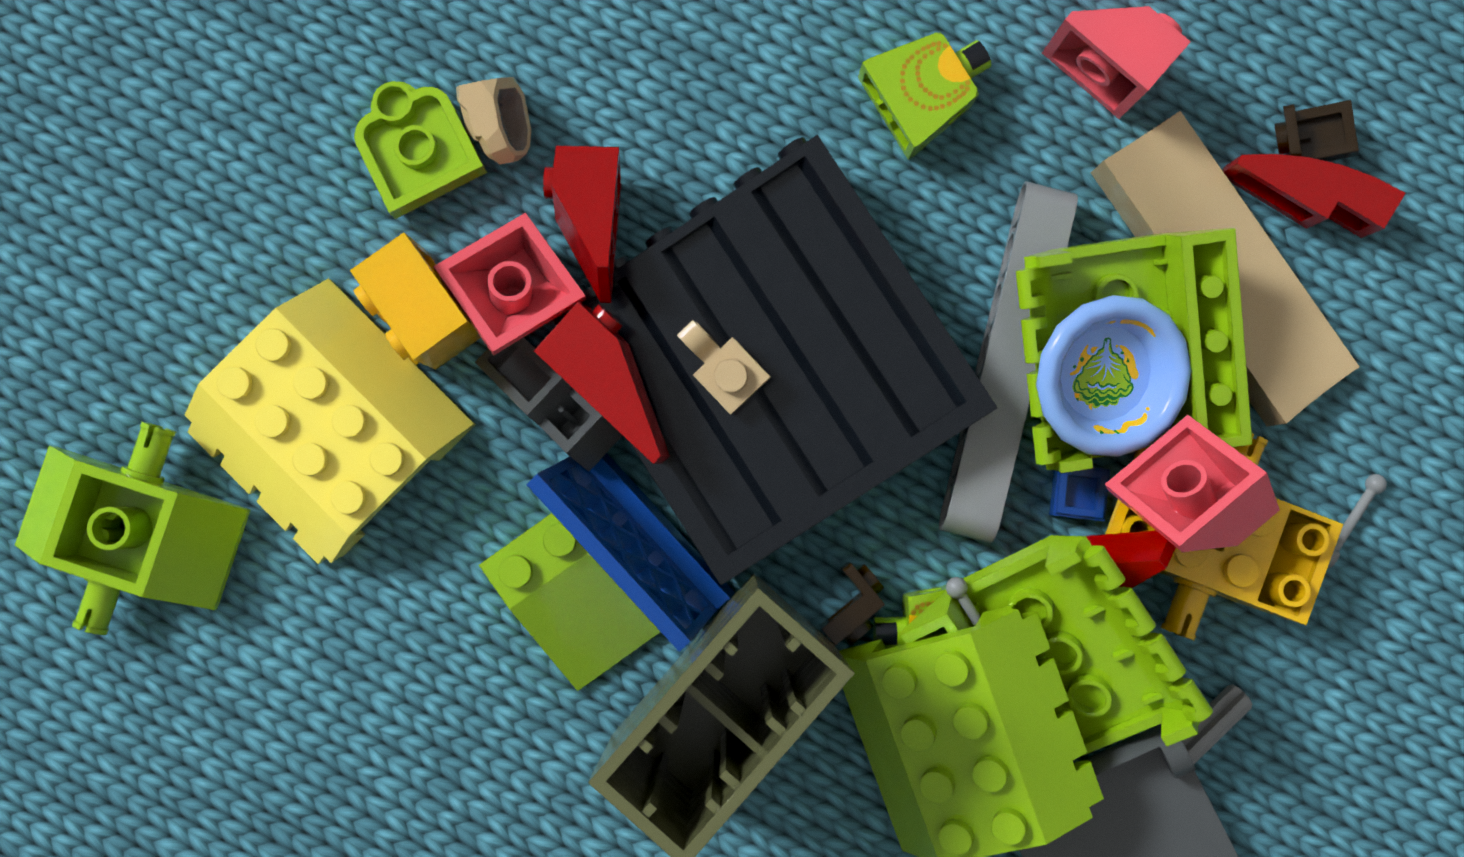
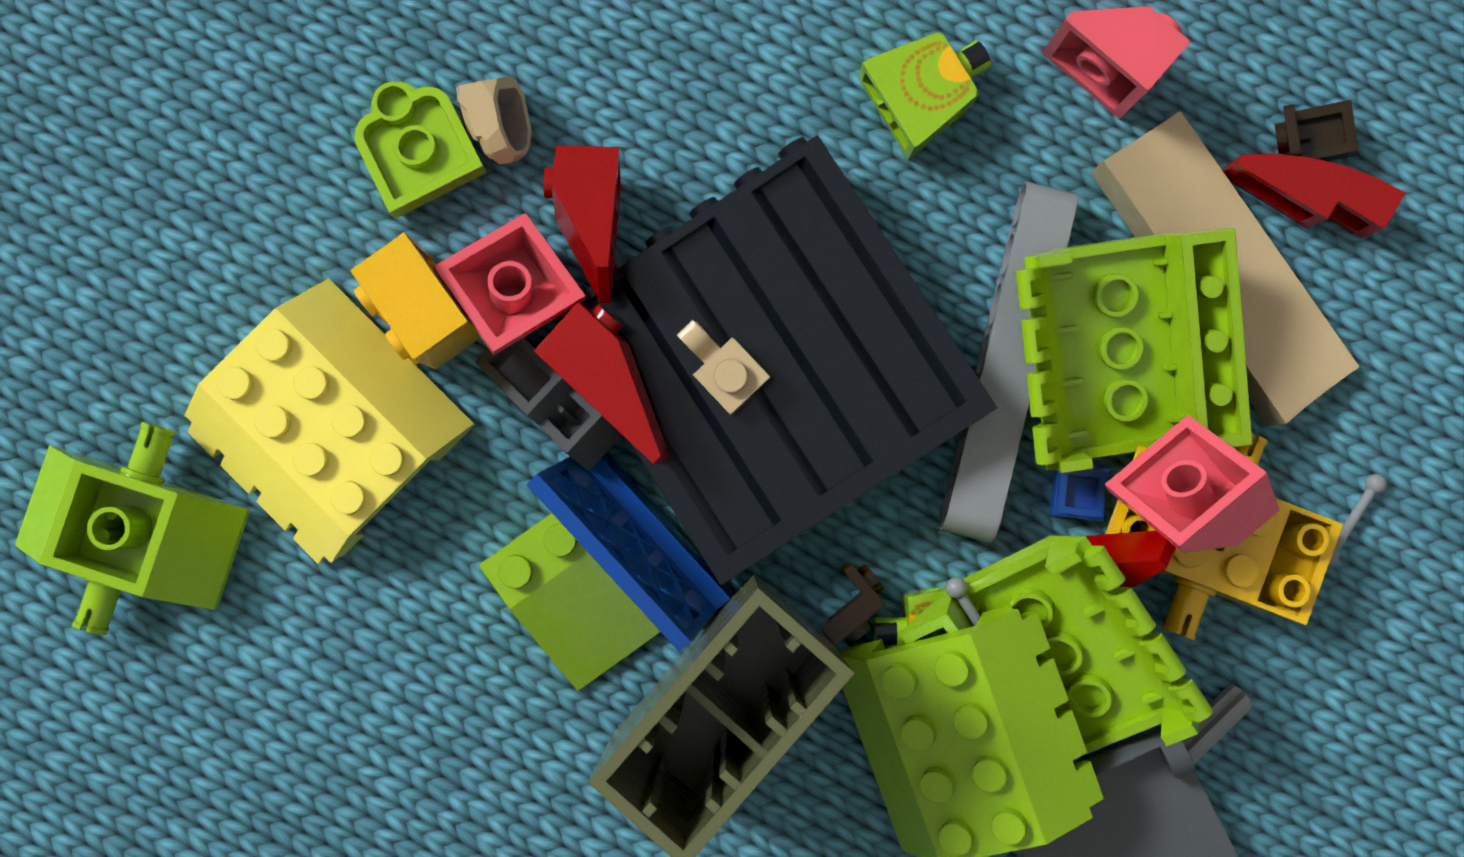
(1113, 376): light blue piece -> none

